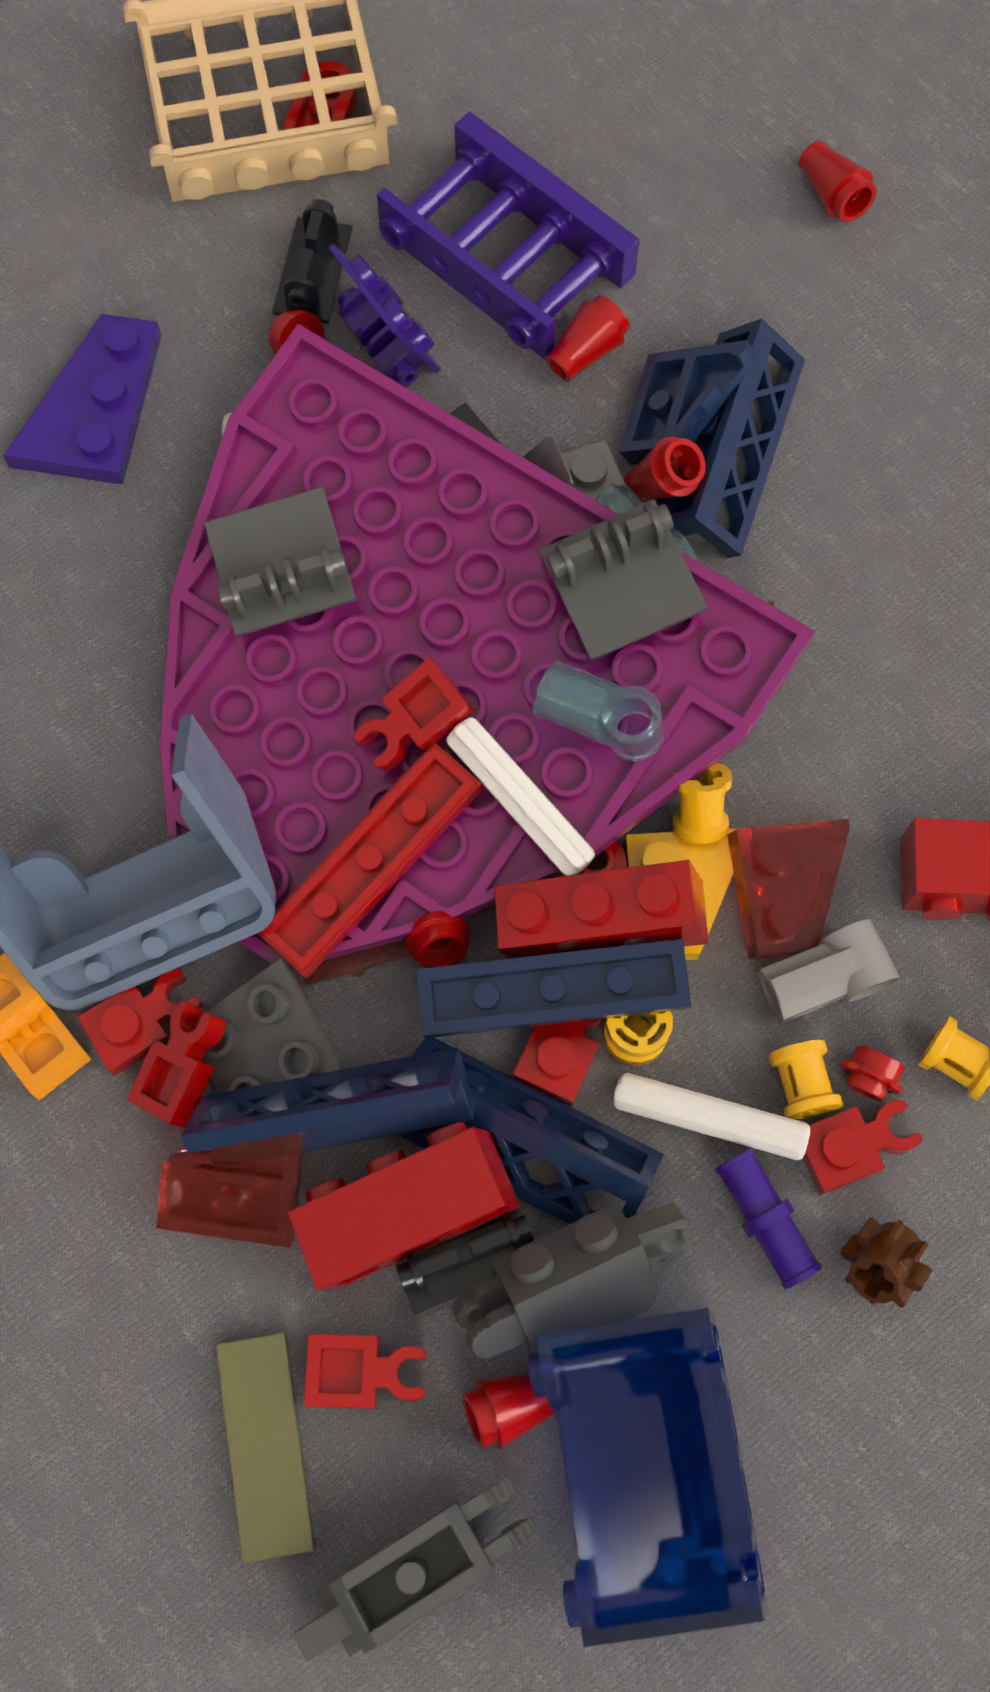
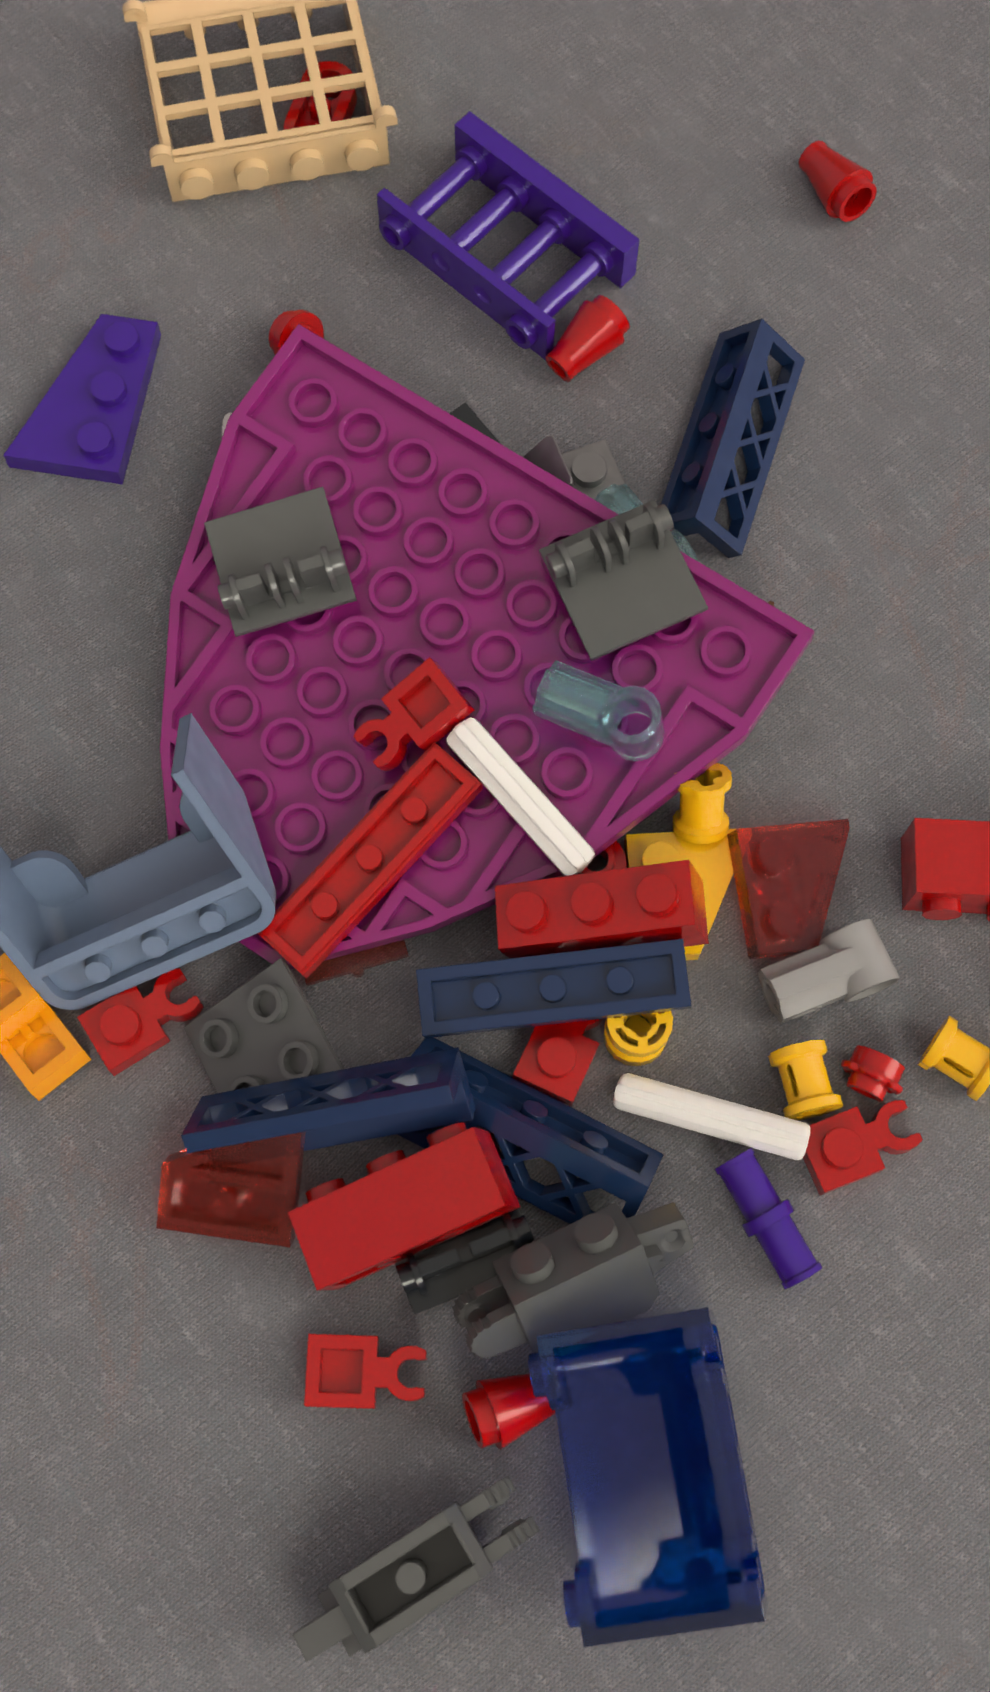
(174, 1072): red plate -> none
(265, 1448): olive tile -> none
(311, 268): black hinge -> none
(380, 323): dark purple hinge -> none
(438, 940): red plate -> none
(667, 470): red cone -> none
(682, 394): dark blue wing -> none
(886, 1262): reddish brown gear -> none

